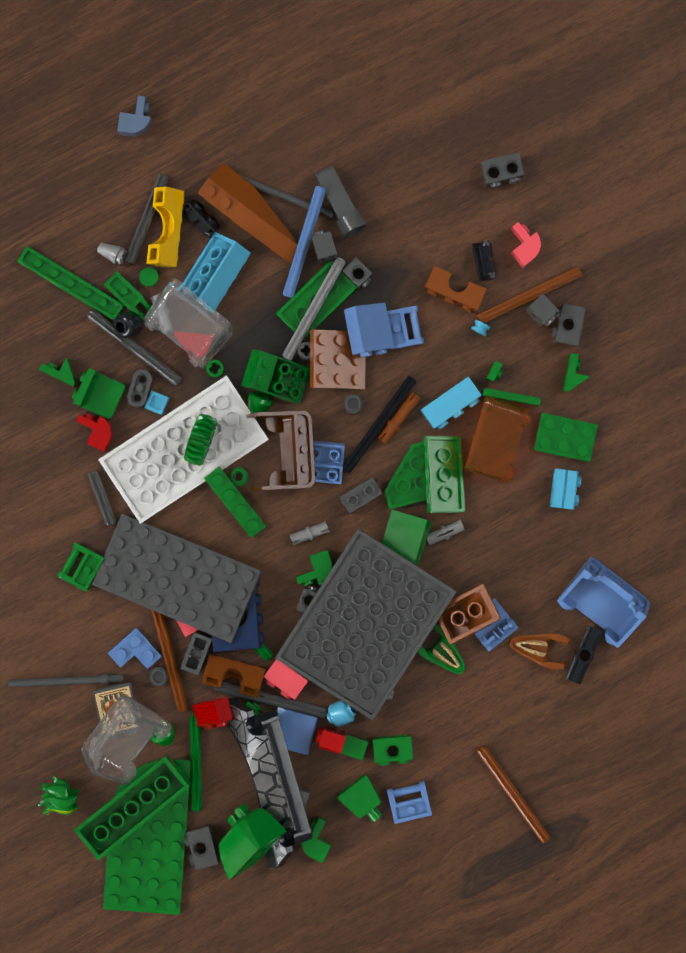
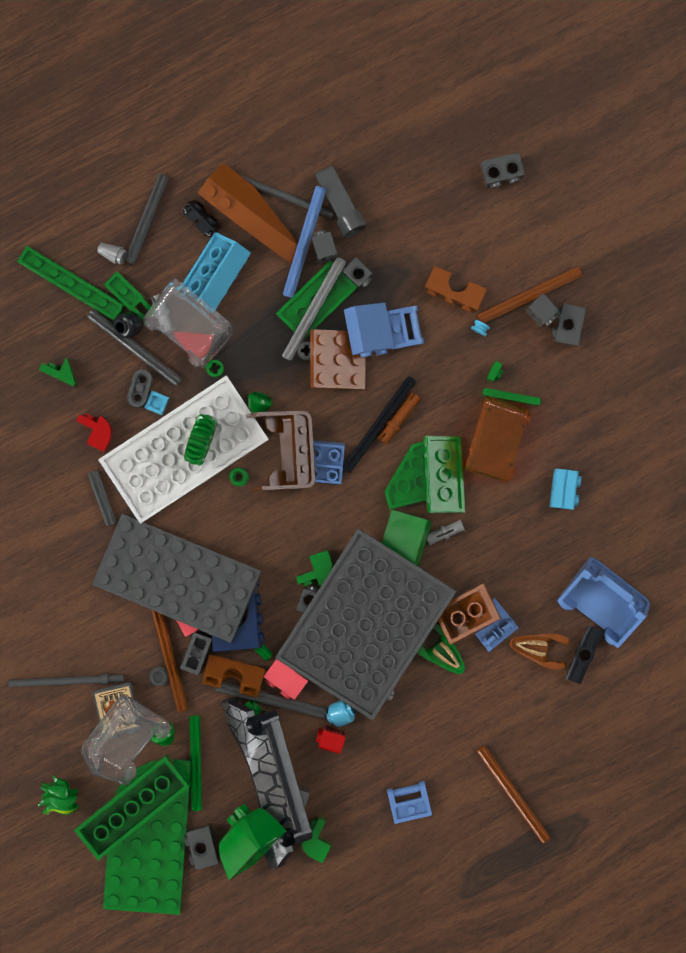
(86, 570): green plate -> none
(98, 393): green bracket -> none
(135, 124): sand blue brick -> none
(136, 645): medium blue plate -> none
(149, 277): green tile -> none
(169, 205): yellow arch -> none
(213, 713): red brick -> none
(235, 501): green plate -> none
(275, 376): green slope -> none
(297, 730): medium blue slope -> none
(309, 533): light grey pin -> none
(353, 404): dark grey plate -> none
(354, 747): green panel -> none
(361, 495): dark grey brick -> none
(361, 798): green torso -> none
(402, 742): green brick -> none
(451, 403): medium azure brick -> none
(482, 252): black hinge -> none
(530, 246): coral brick -> none
(565, 437): green plate -> none
(571, 378): green slope -> none

